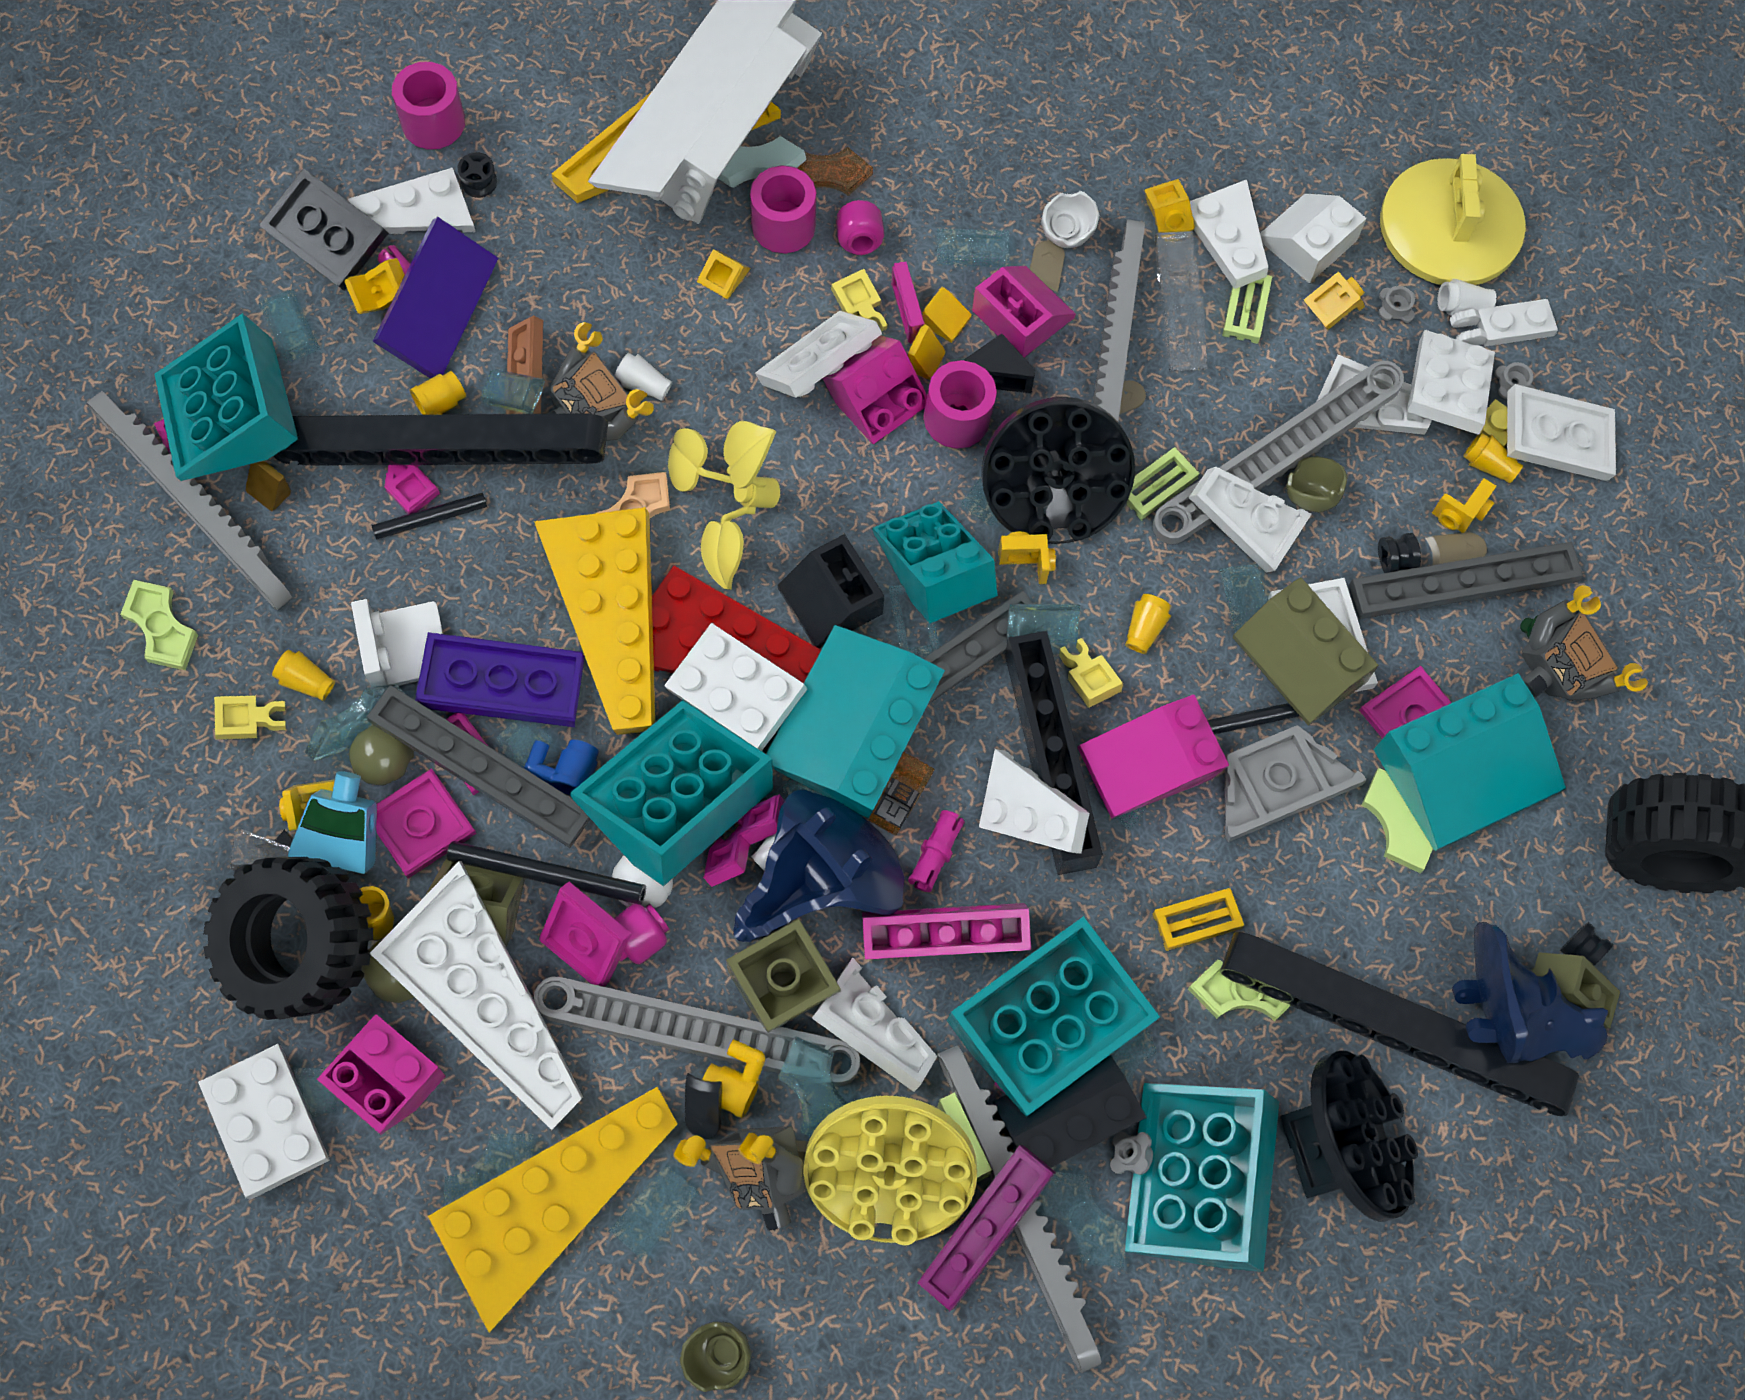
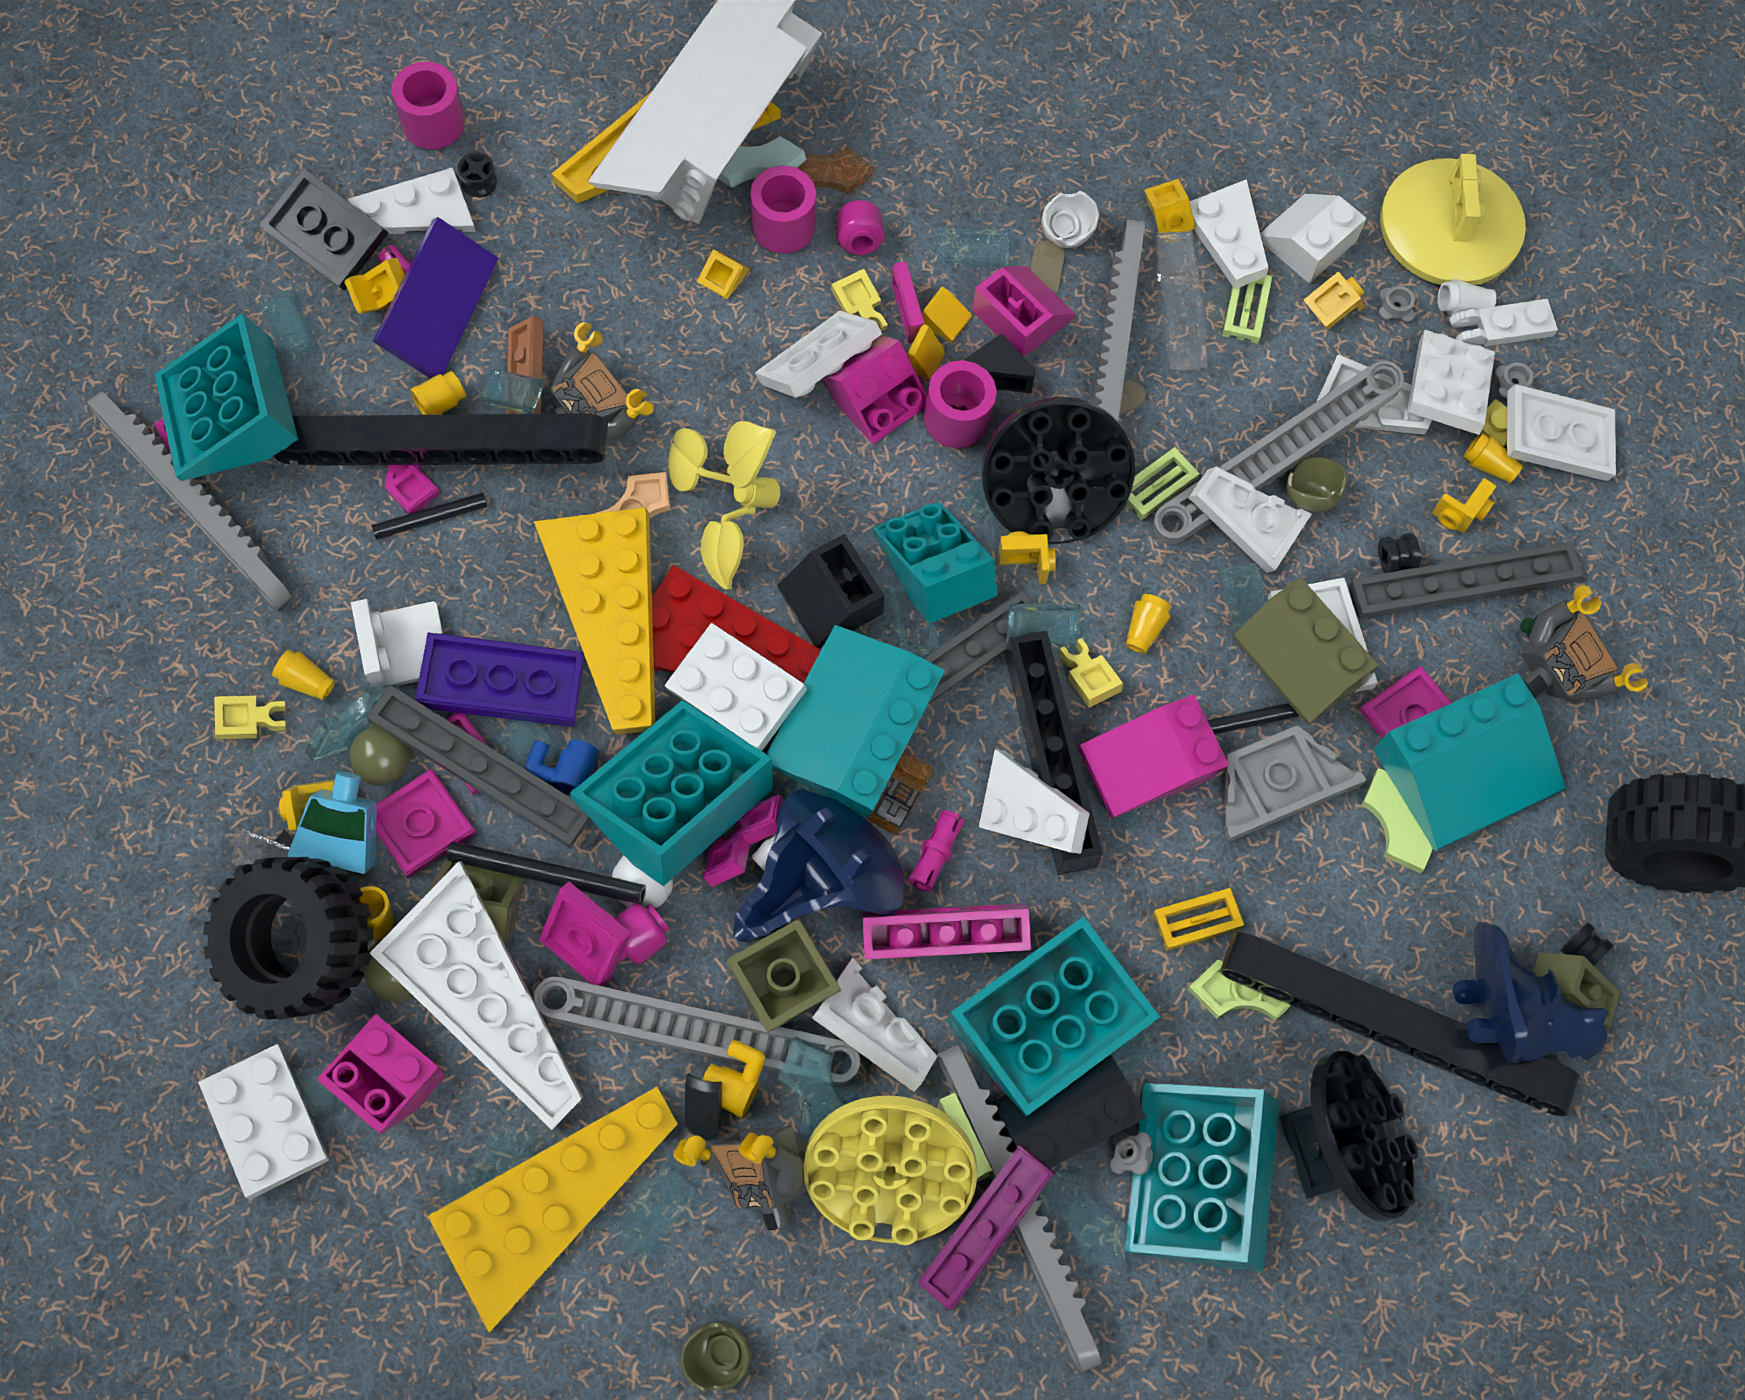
(166, 639): yellowish green tile -> none
(267, 485): pearl gold slope -> none
(637, 373): white cone -> none
(1456, 547): dark tan piece -> none

